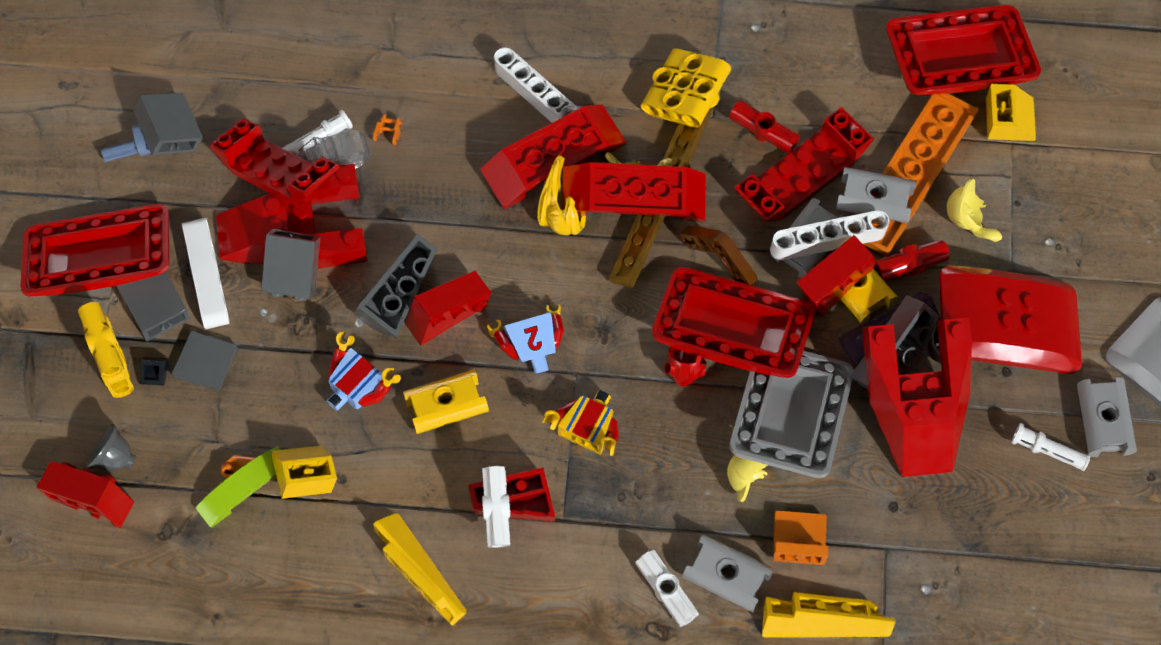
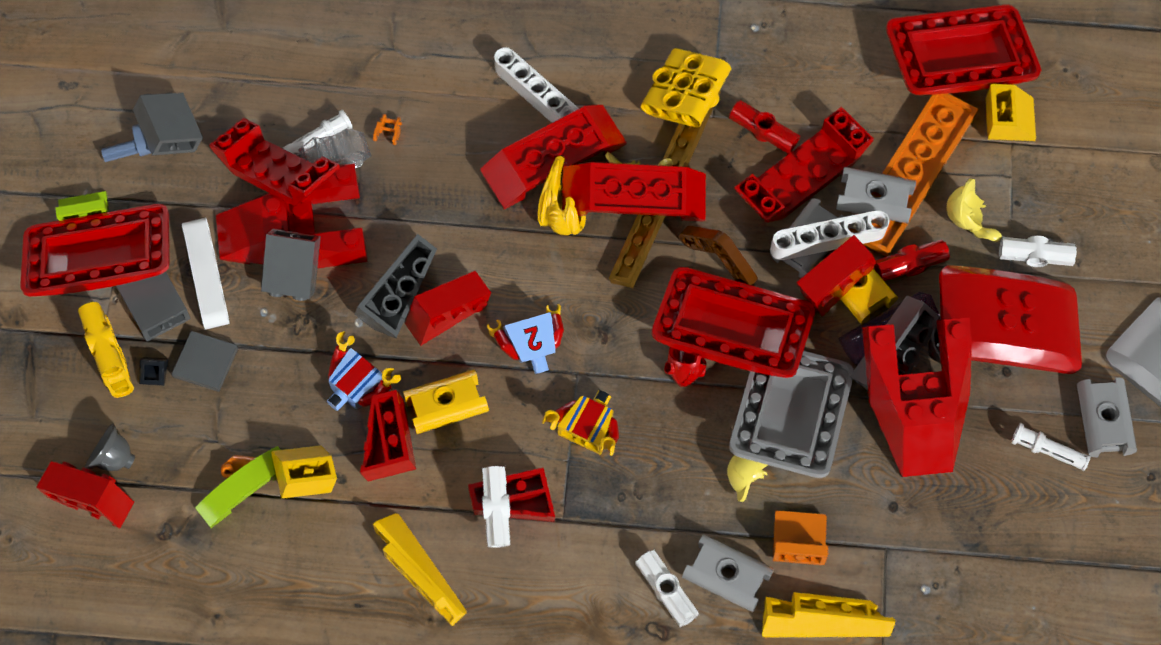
(82, 205): none -> lime panel
(388, 438): none -> red wedge
(1037, 251): none -> white piece

